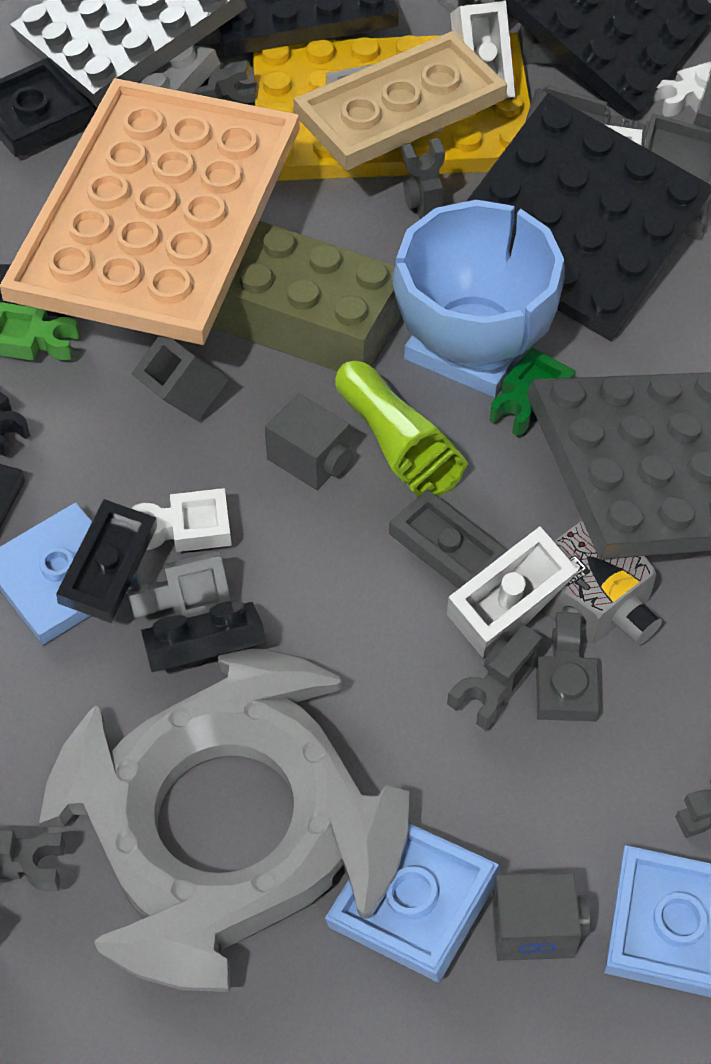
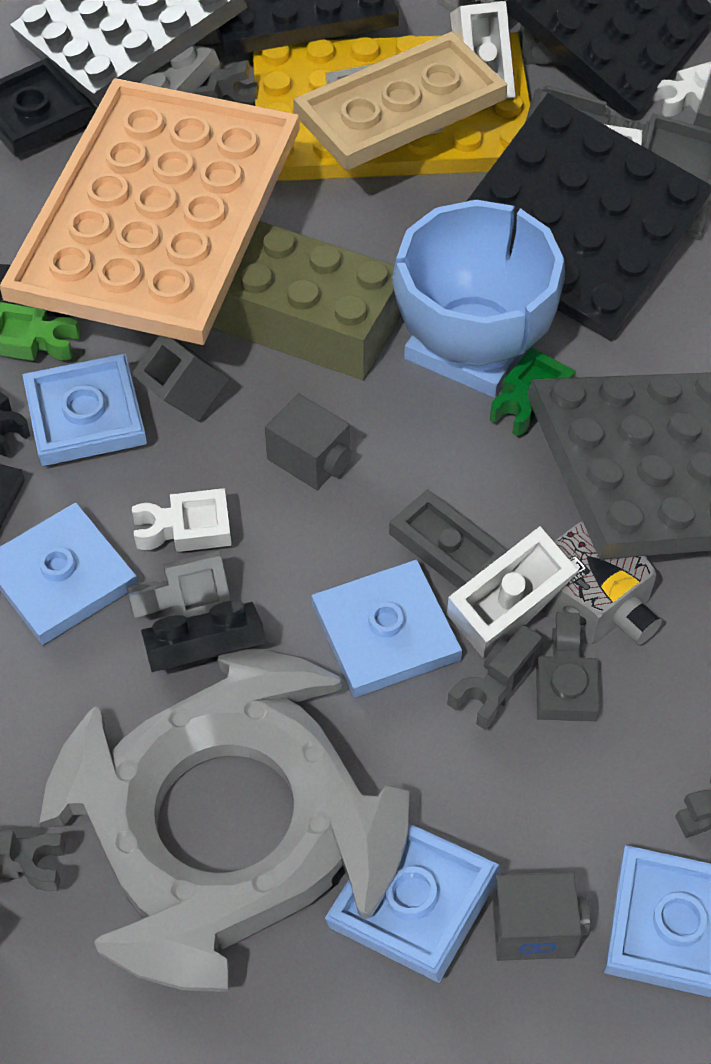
(83, 409): none -> light blue plate
(106, 561): black plate -> none
(386, 628): none -> light blue plate
(409, 442): lime piece -> none
(424, 187): dark grey plate -> none

